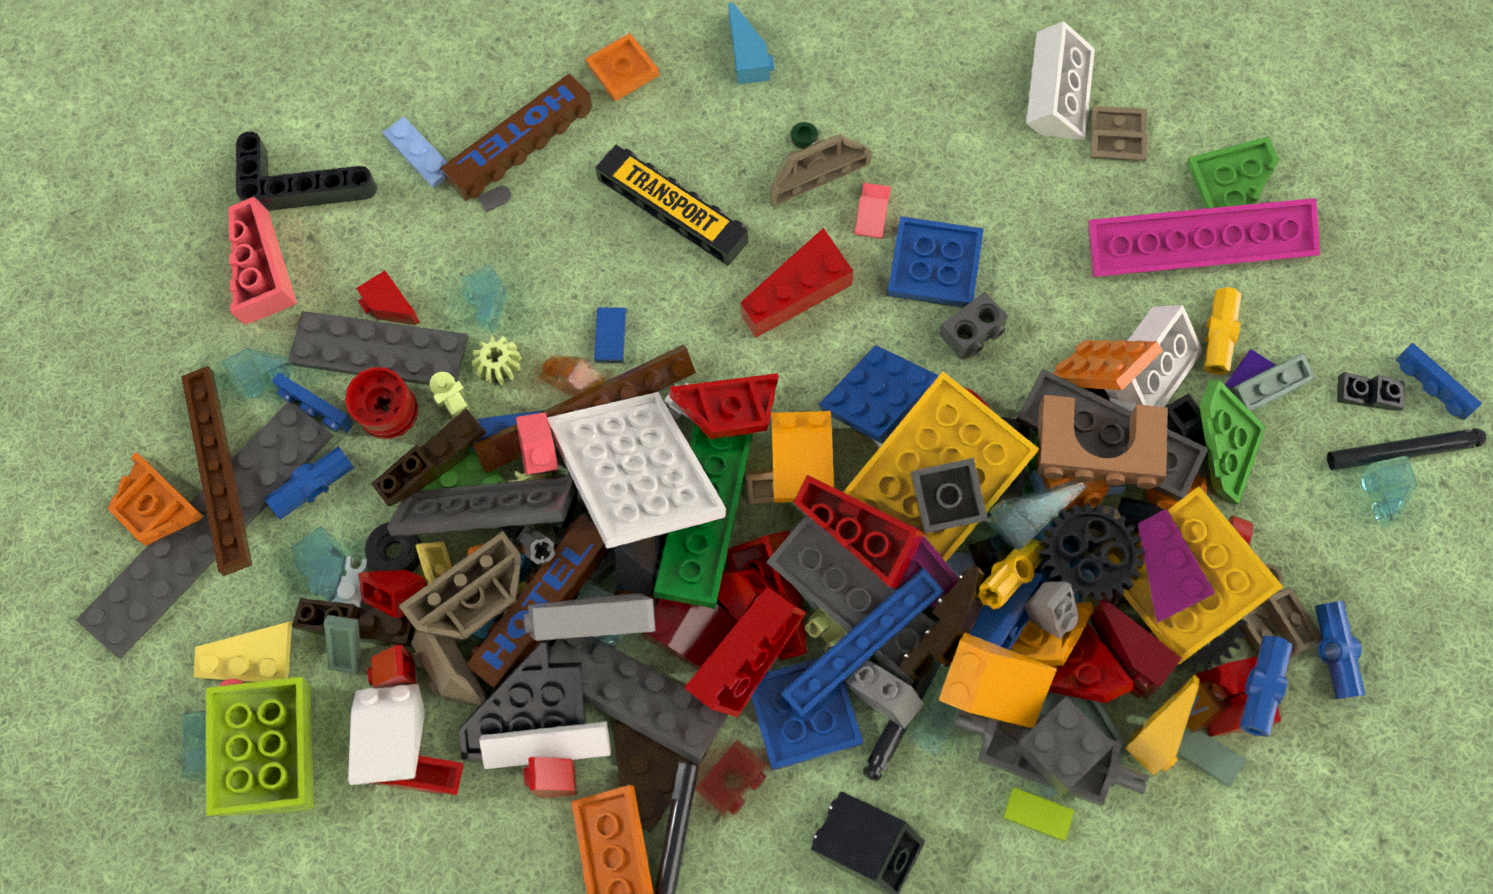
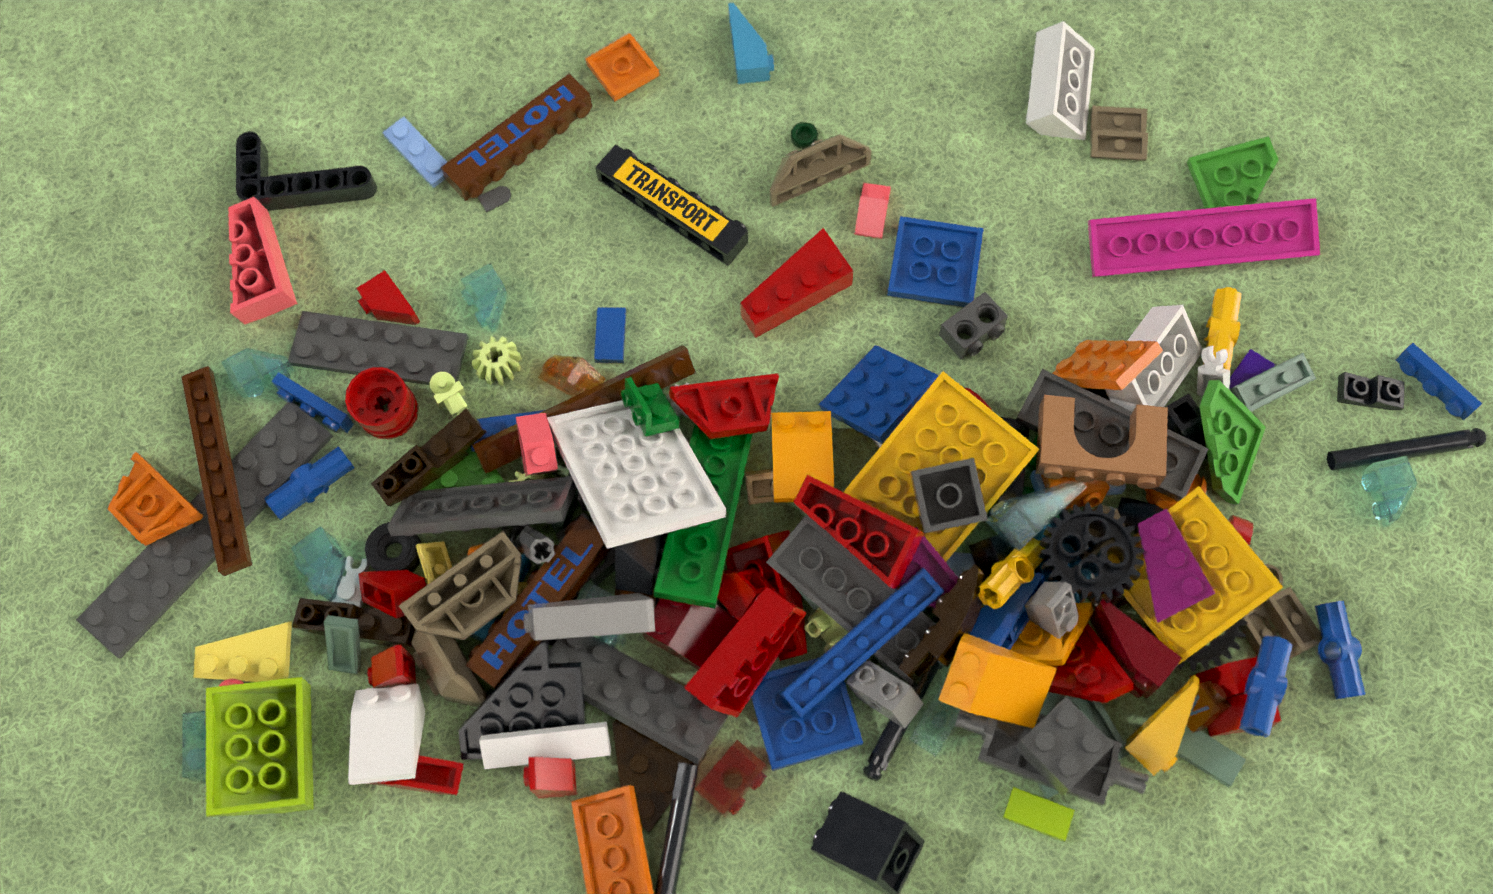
(649, 408): none -> green bracket
(1212, 369): none -> white plate

